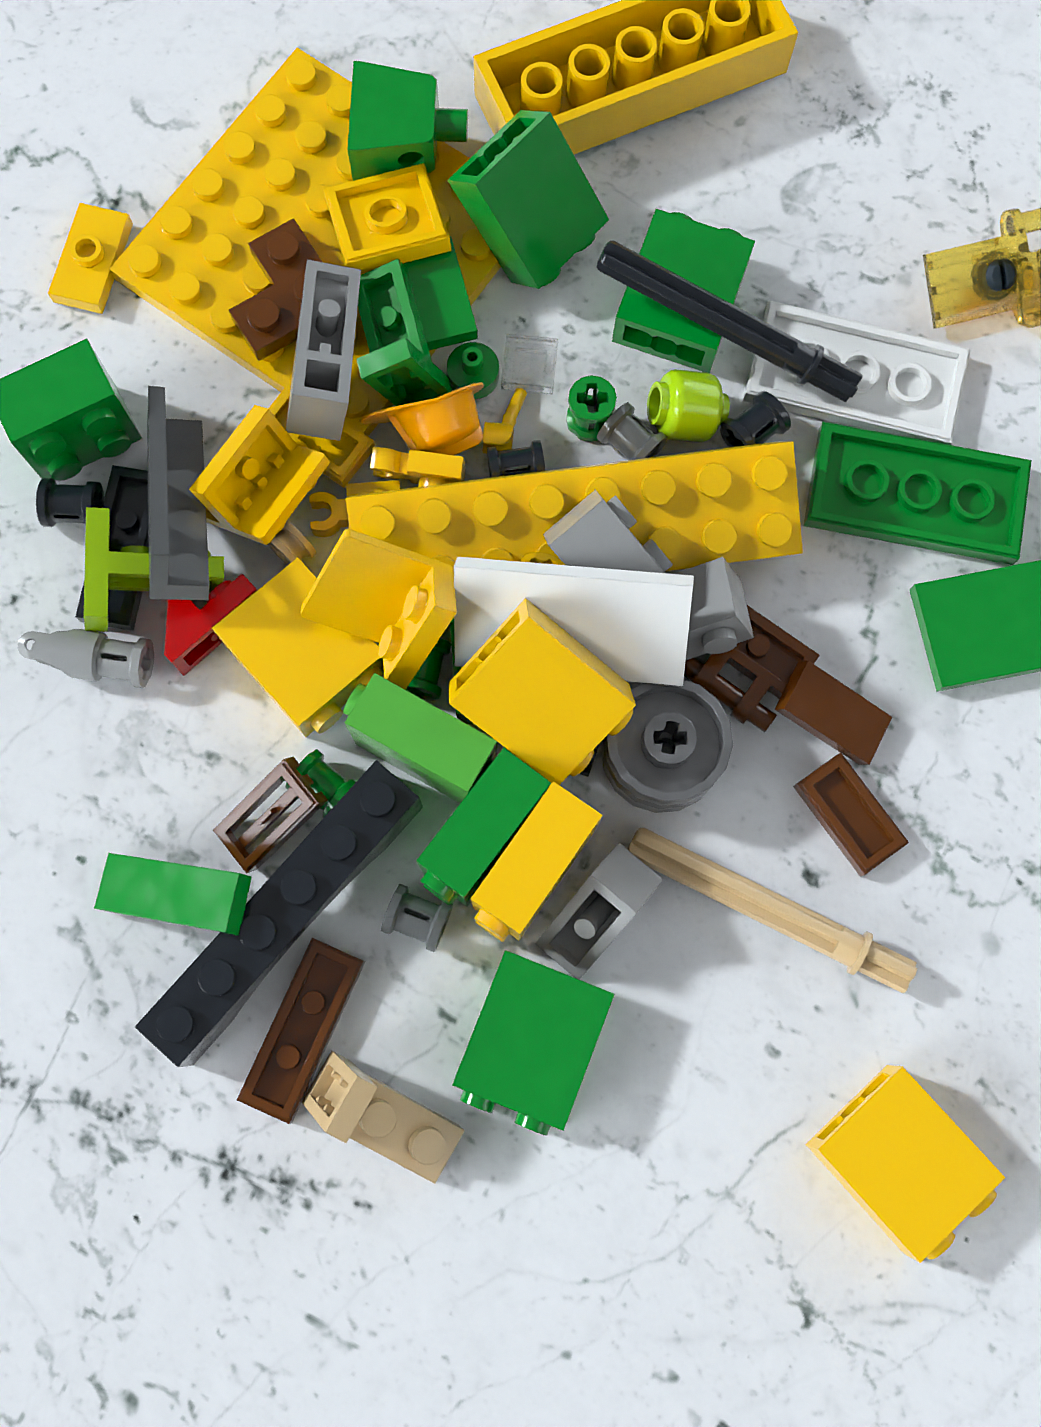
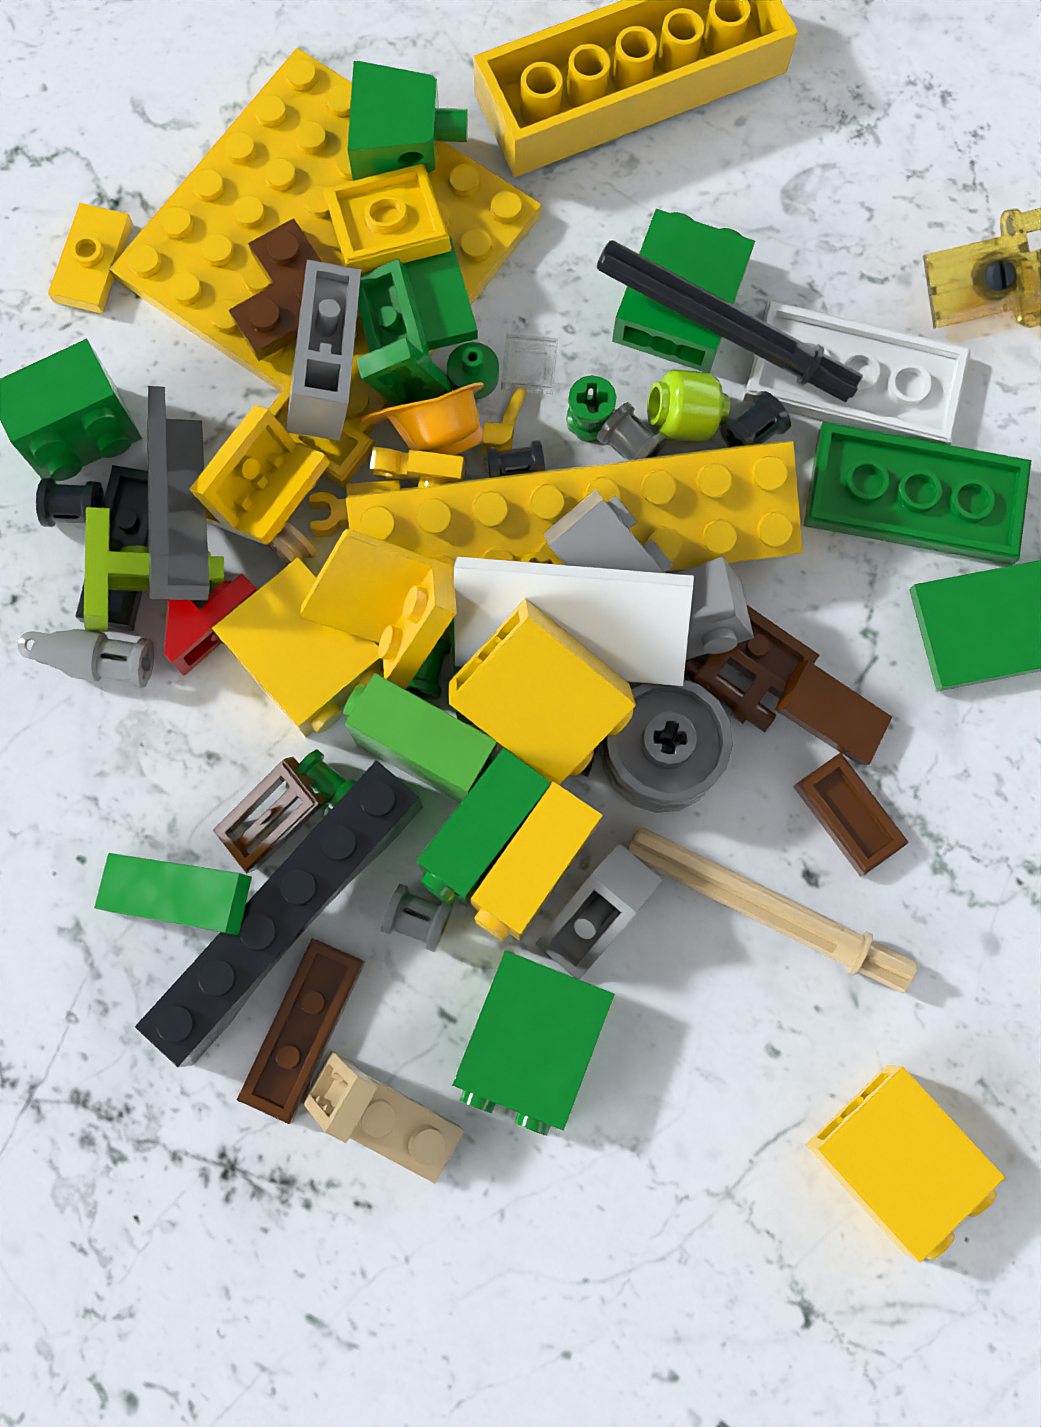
(529, 199): green brick -> none

